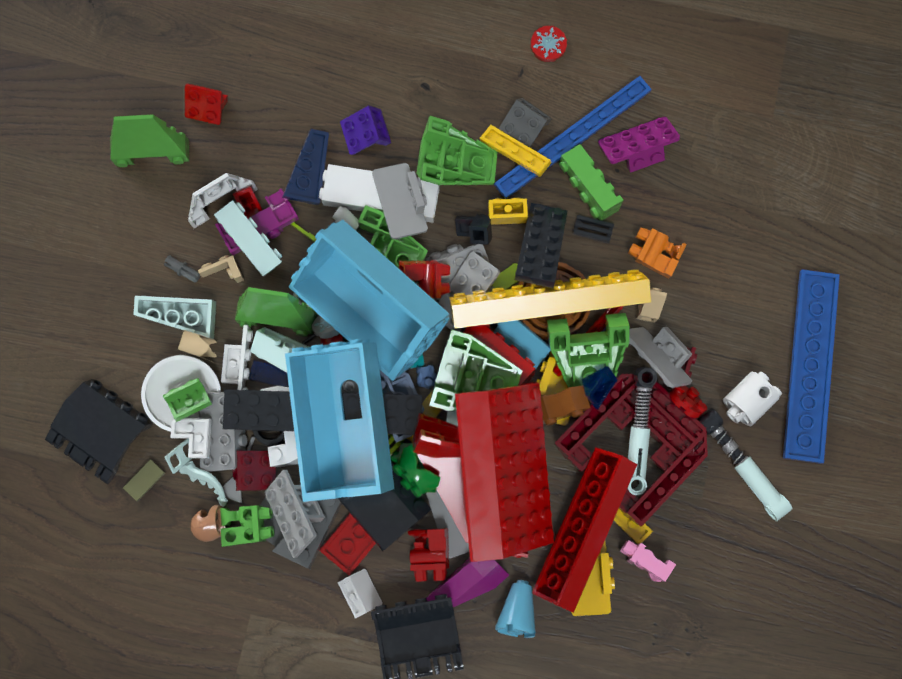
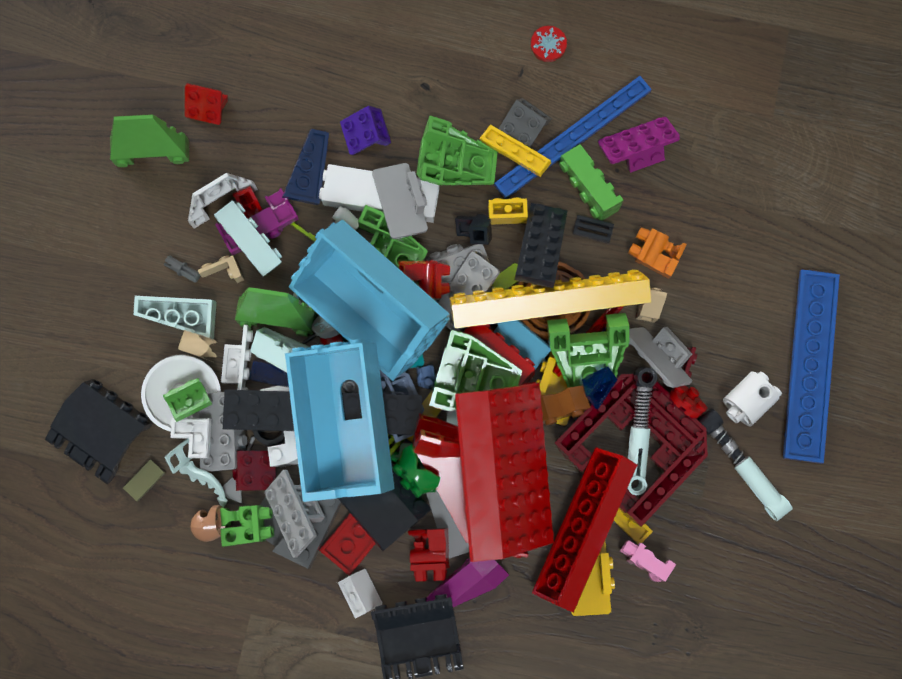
(518, 612): medium azure cone -> none

